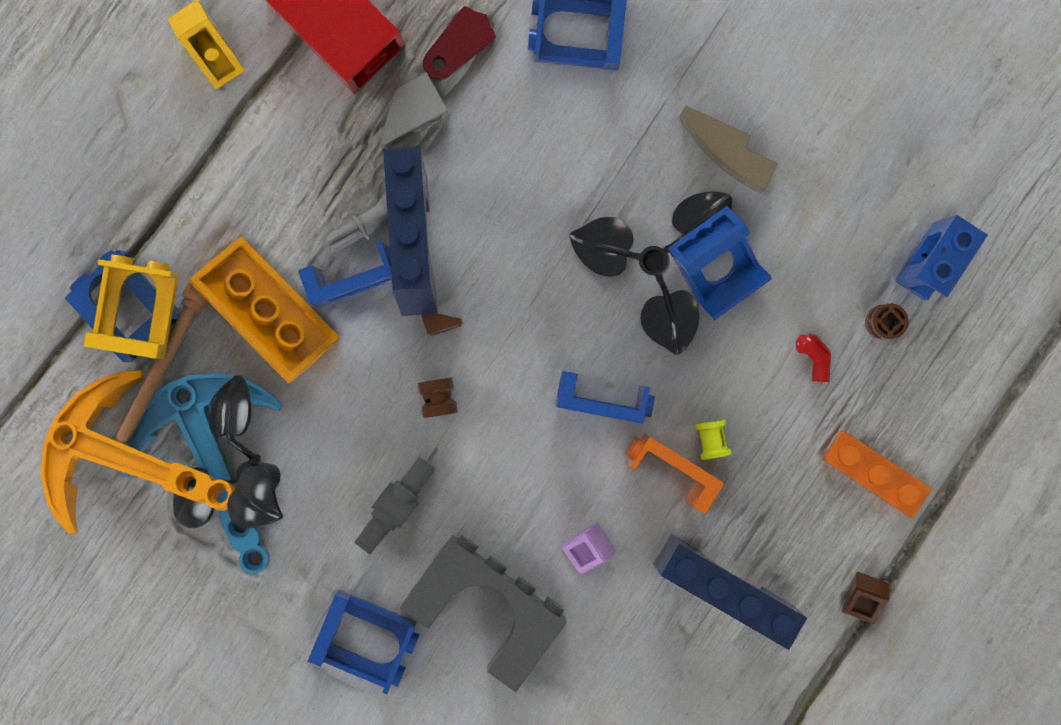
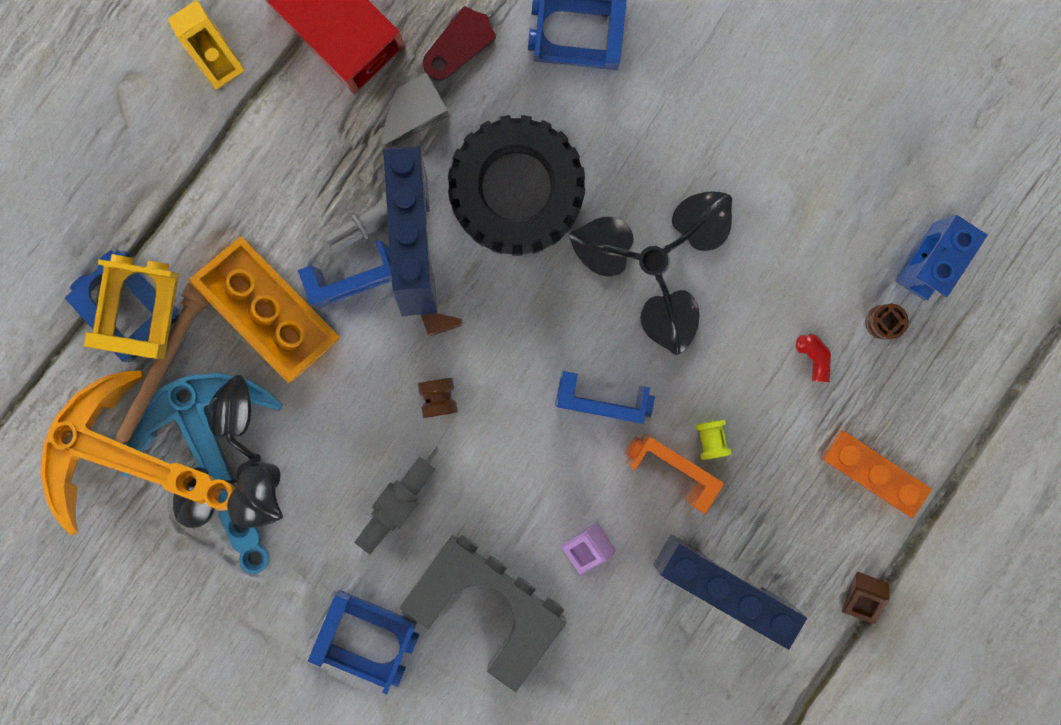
(528, 138): none -> black tyre
(705, 244): blue panel -> none
(727, 149): dark tan slope -> none

